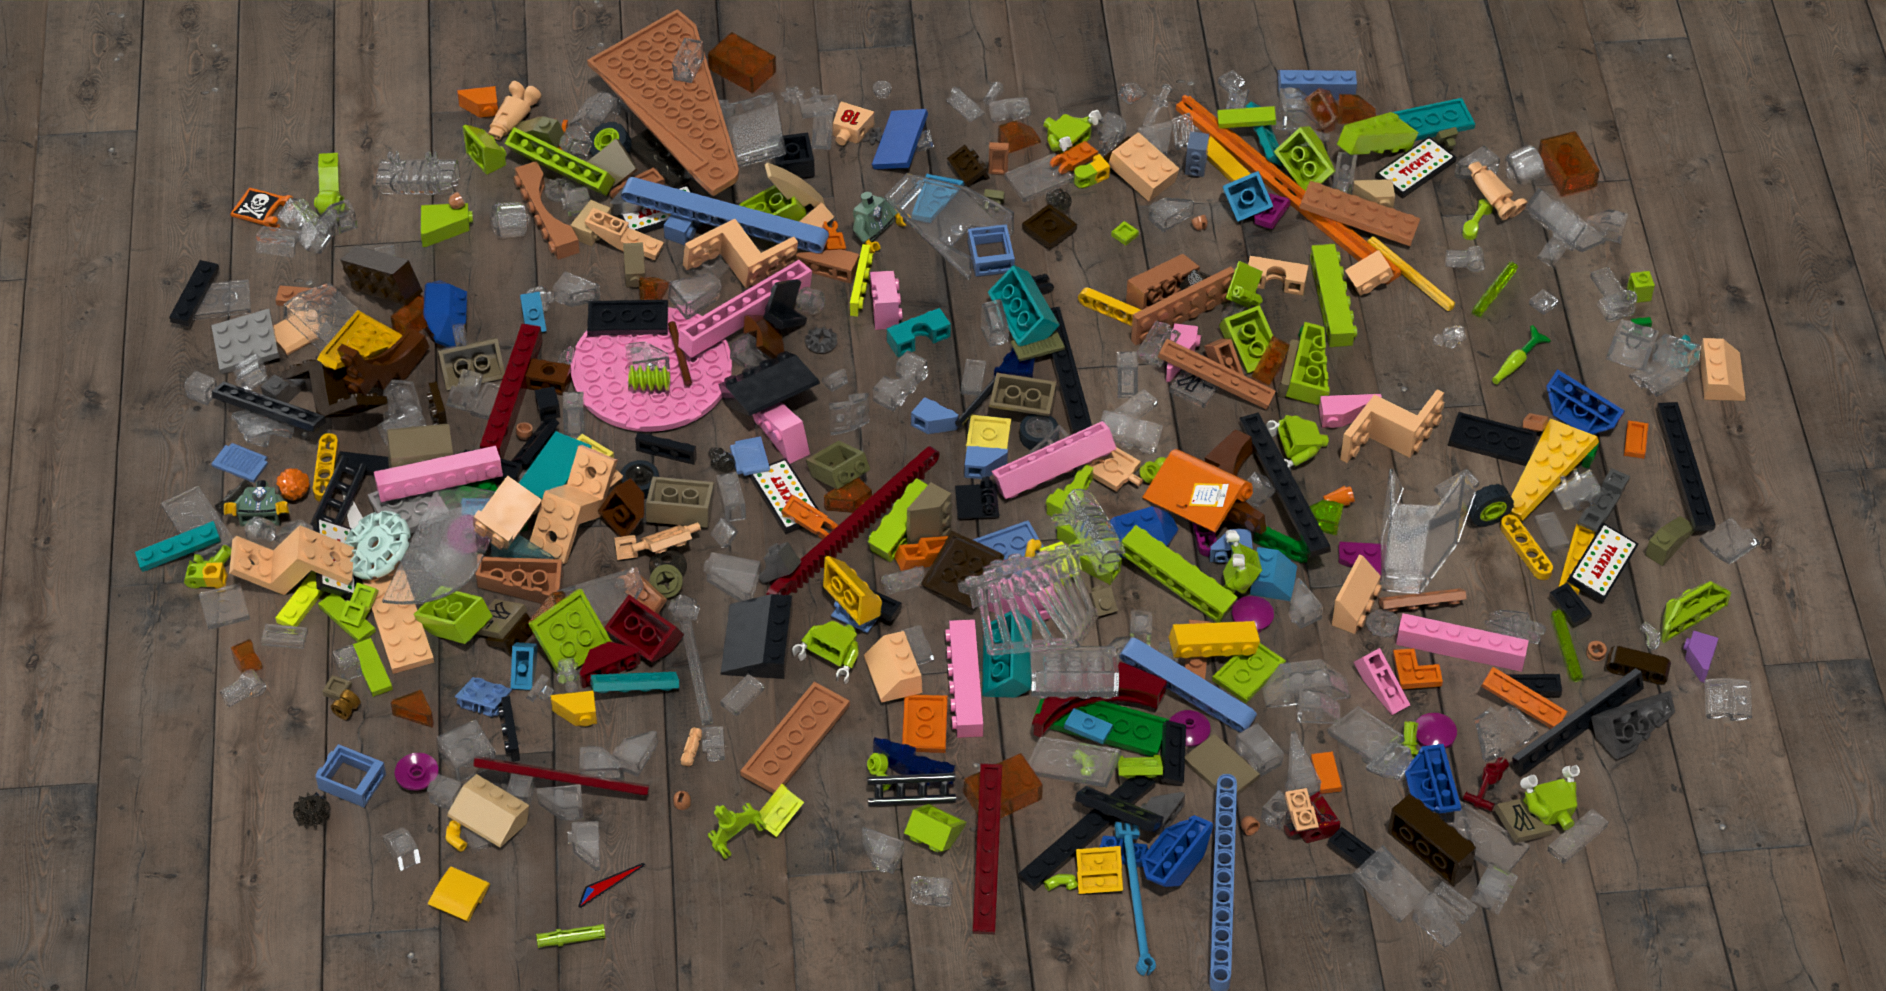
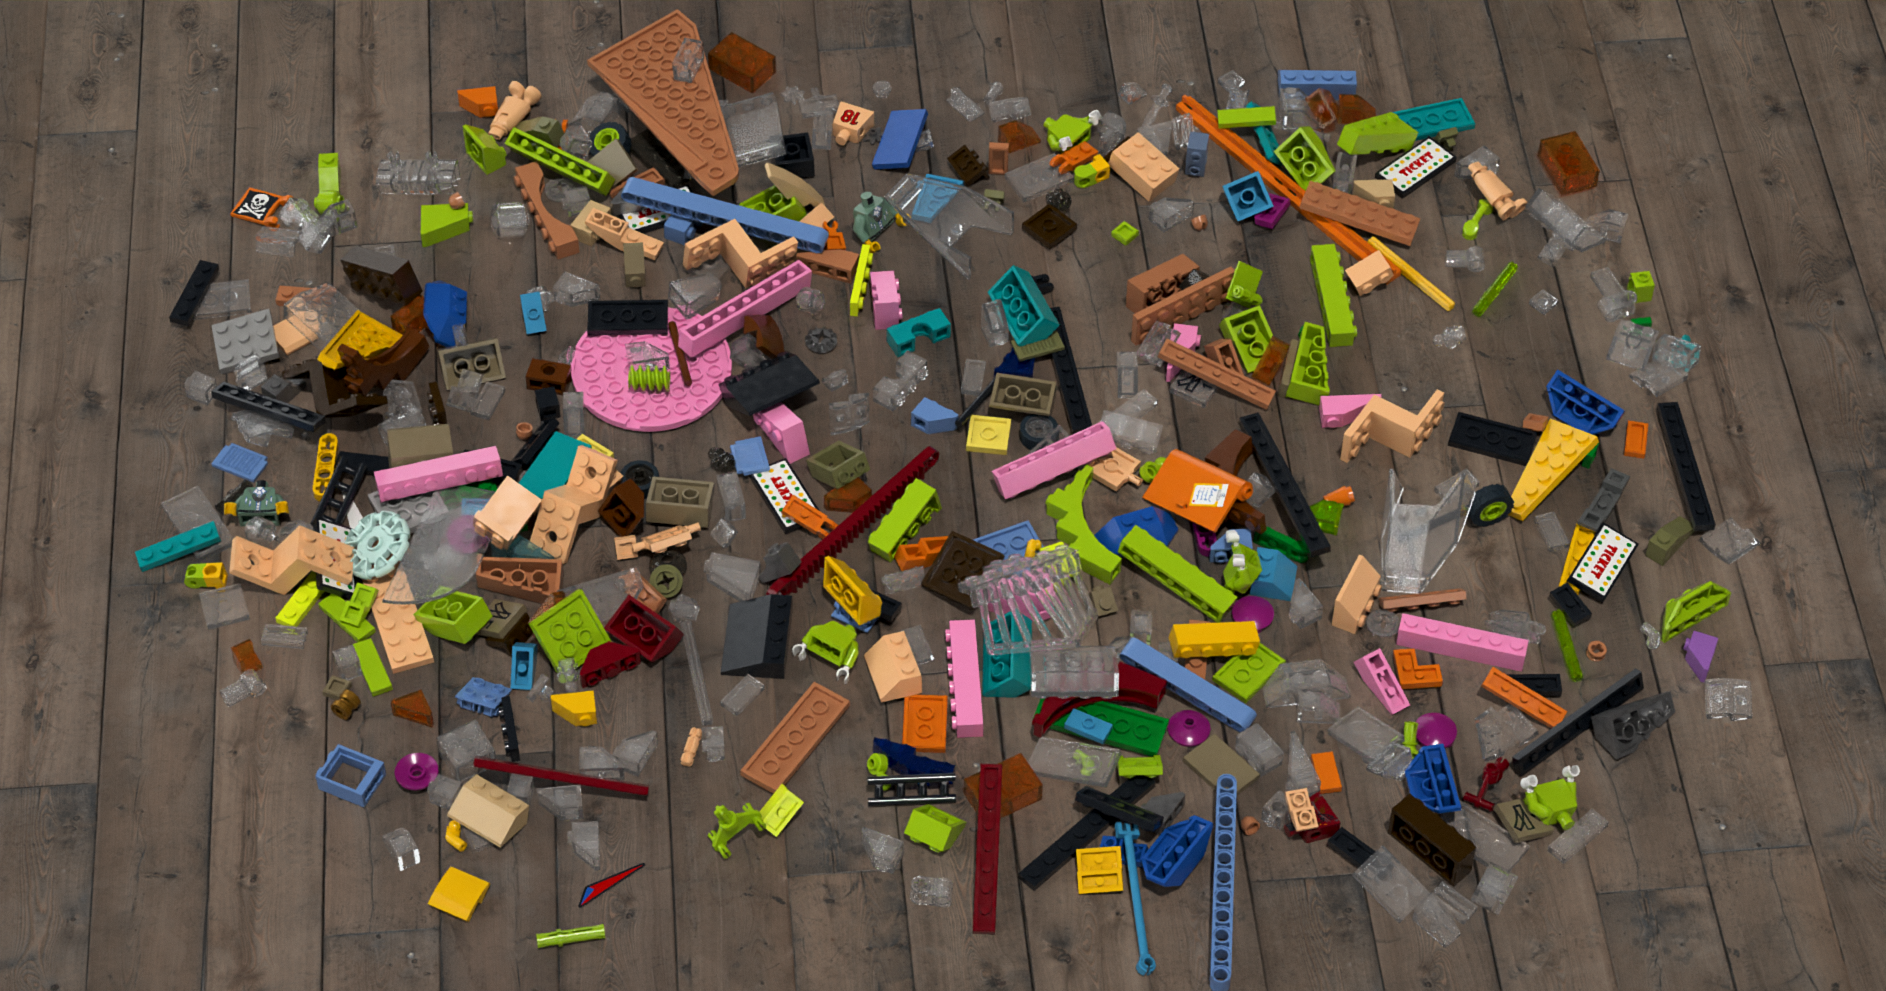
(222, 556): lime piece -> none
(293, 484): orange piece -> none
(311, 810): clear smoke gear -> none
(512, 389): dark red brick -> none
(634, 681): teal plate -> none
(652, 288): clear orange slope -> none
(666, 448): black plate -> none
(686, 801): nougat hinge -> none
(780, 305): black bracket -> none
(929, 514): dark tan slope -> none
(977, 500): black hinge -> none
(983, 460): medium blue slope -> none
(990, 264): medium blue window -> none
(1060, 879): lime arm -> none
(1092, 530): clear piece -> none
(1094, 300): yellow beam -> none
(1173, 752): black plate -> none
(1225, 161): yellow tile -> none
(1291, 274): light nougat arch -> none
(1299, 438): lime torso -> none
(1351, 550): magenta wing -> none
(1519, 357): lime piece -> none
(1524, 165): clear head -> none
(1528, 546): yellow beam -> none
(1578, 490): clear piece -> none
(1624, 660): dark brown beam -> none
(1721, 371): light nougat slope -> none

